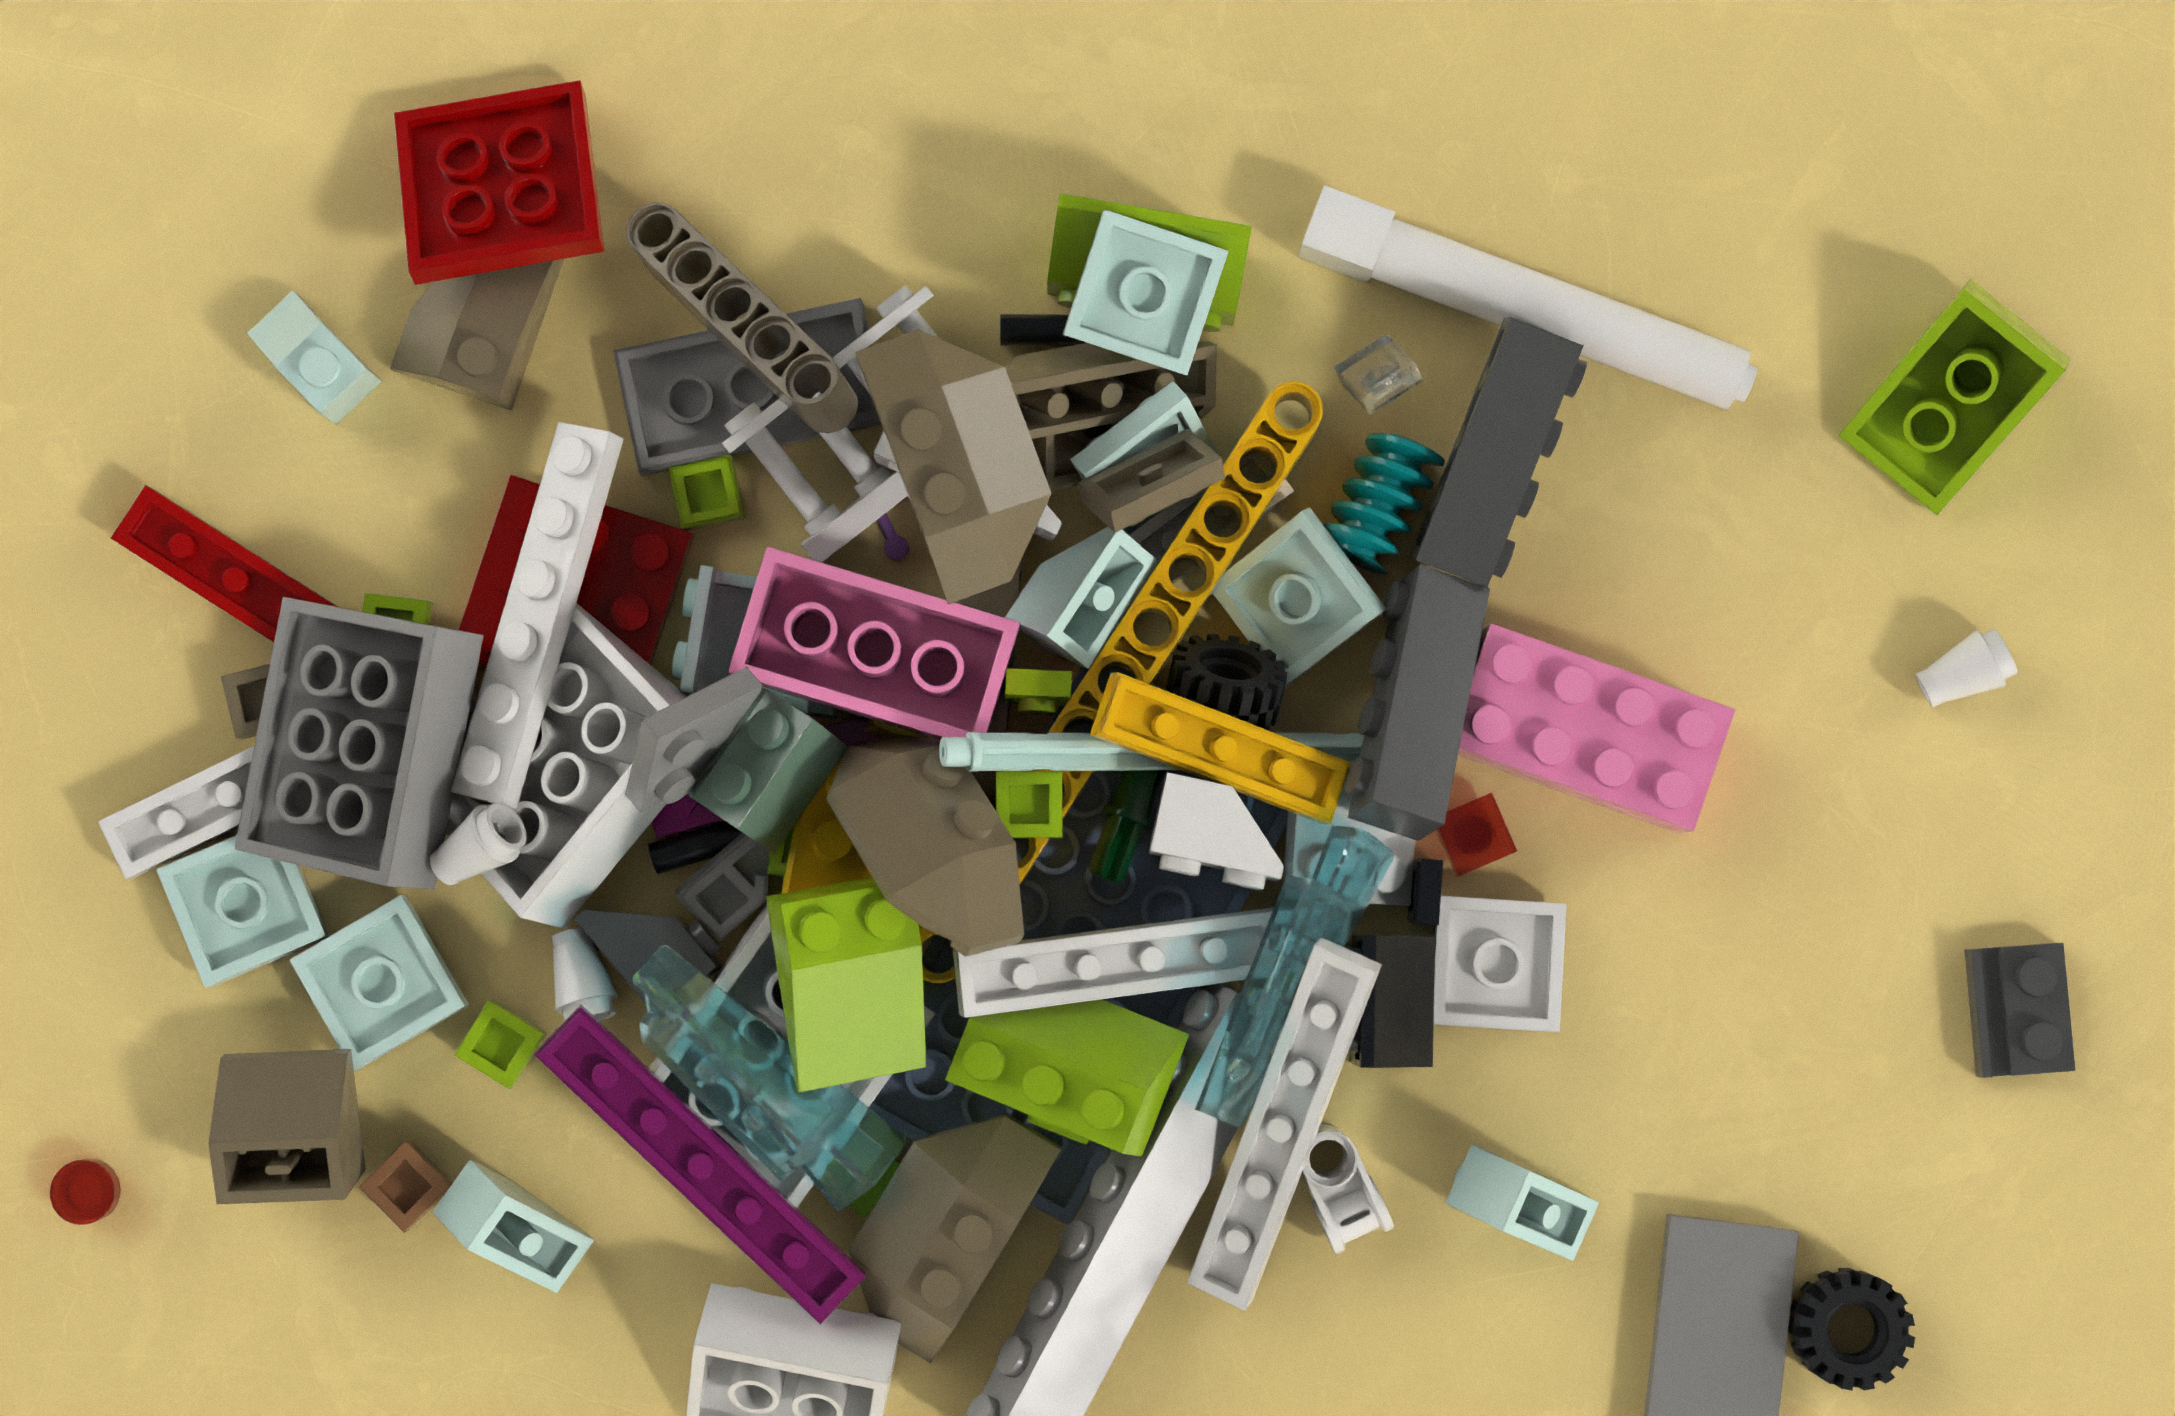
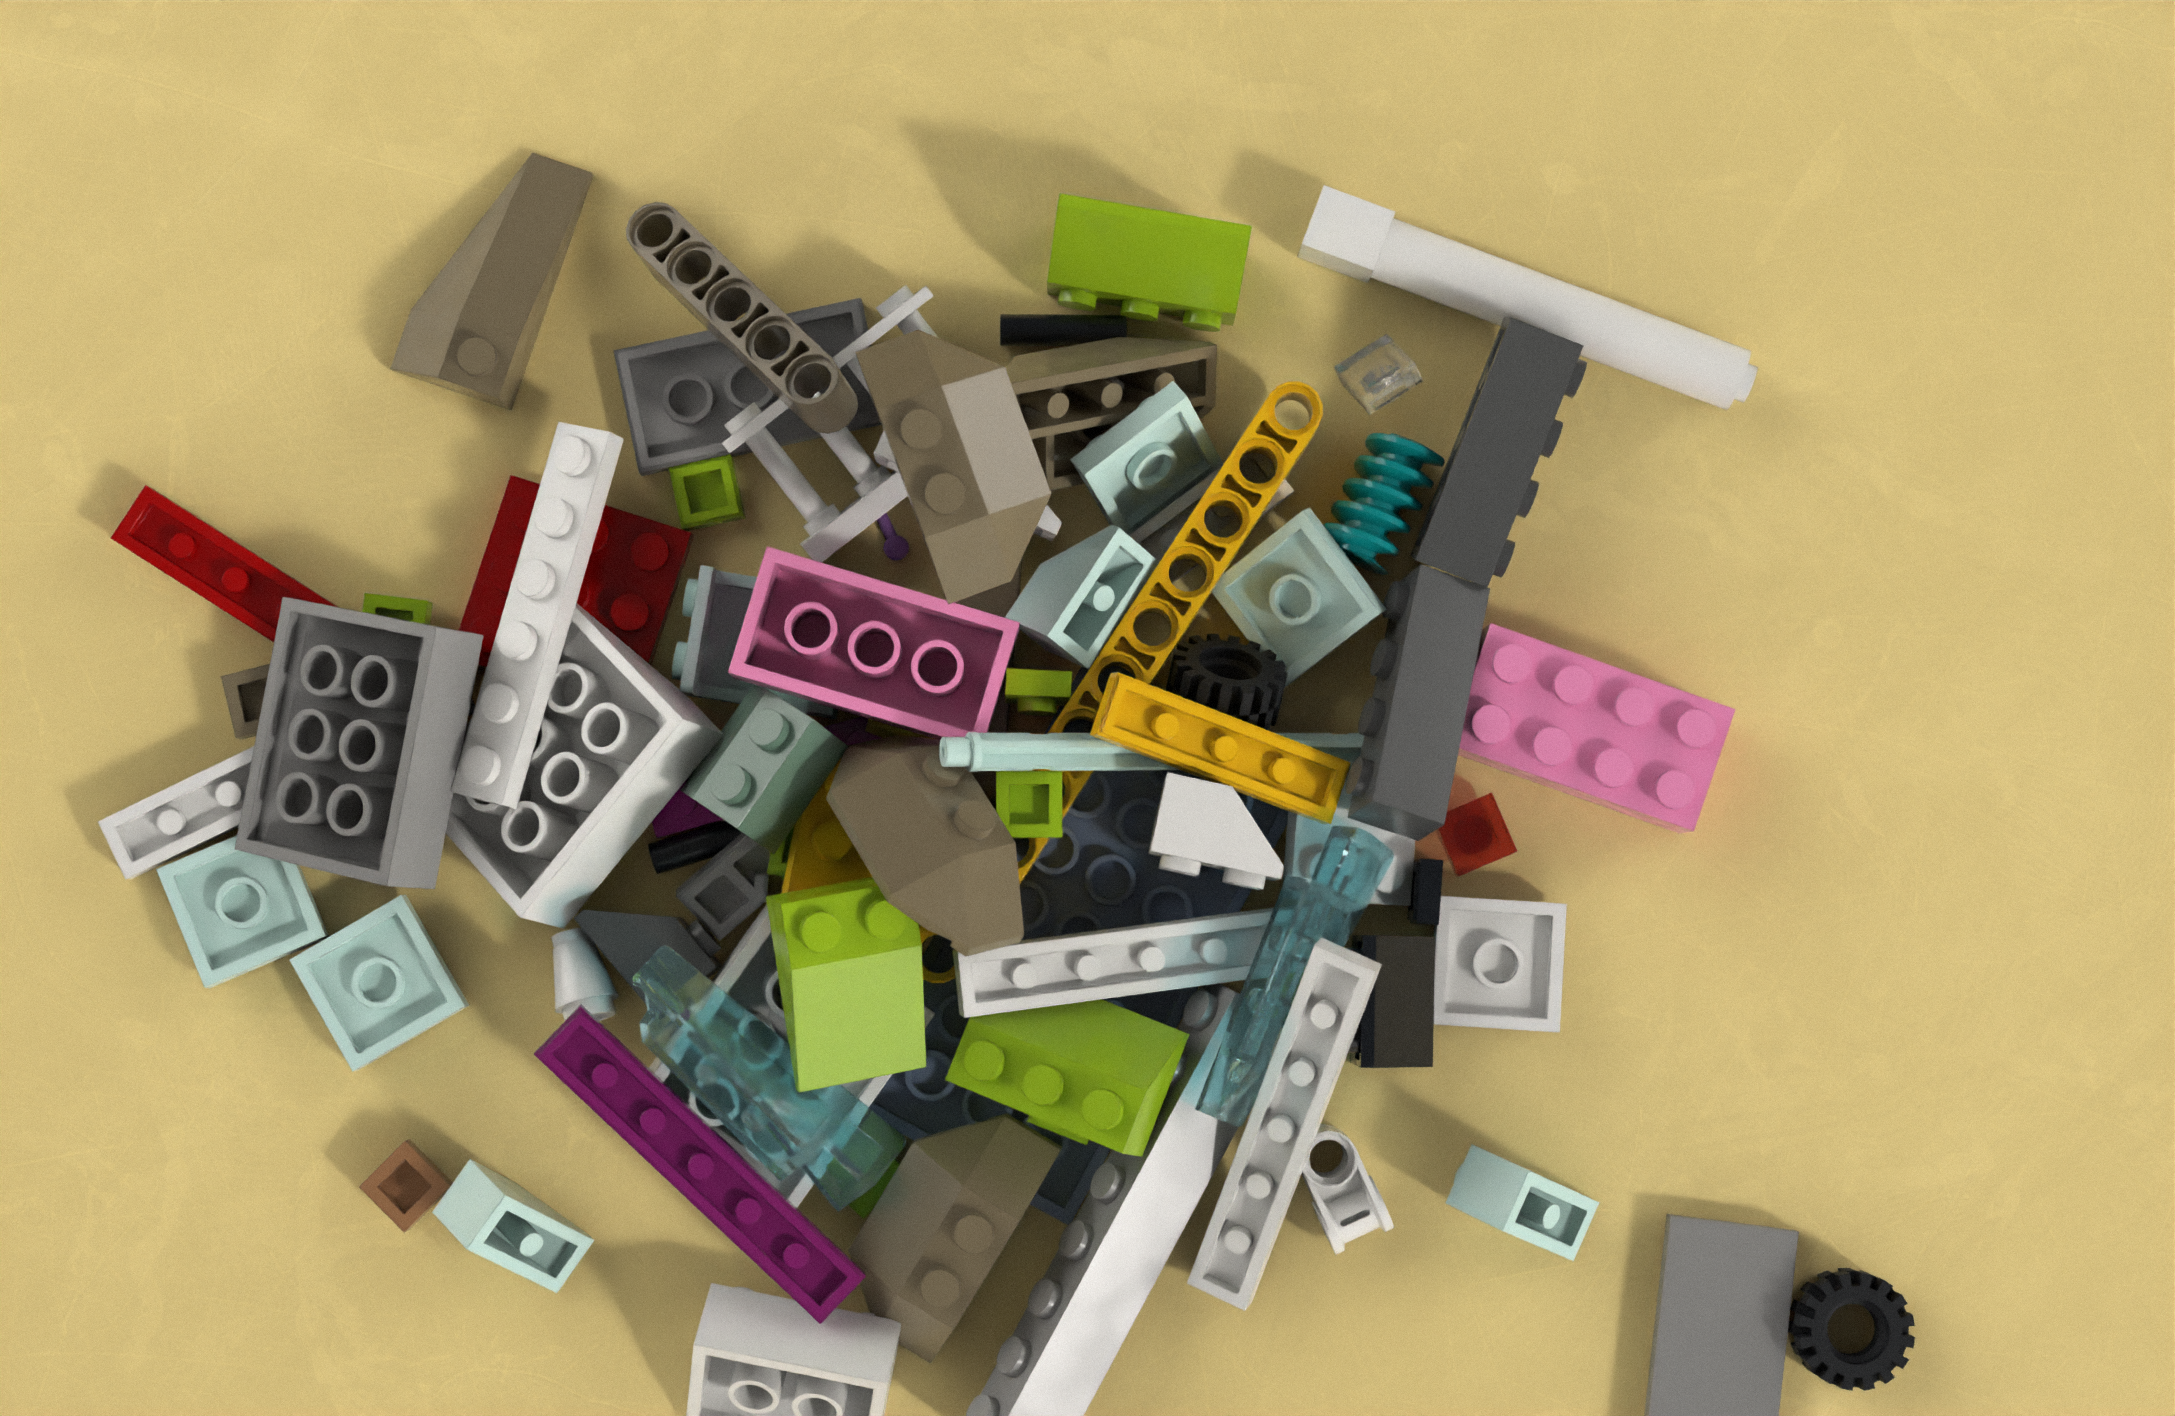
(85, 1191): clear red tile -> none
(285, 1127): dark tan slope -> none
(313, 358): light aqua slope -> none
(480, 843): white cone -> none
(498, 182): red plate -> none
(500, 1044): lime plate -> none
(685, 737): light grey wing -> none
(1124, 823): dark green axle -> none
(1145, 292): light aqua plate -> none
(1151, 480): dark tan plate -> none
(1954, 397): lime slope -> none
(1967, 669): white cone -> none
(2019, 1010): dark grey plate -> none

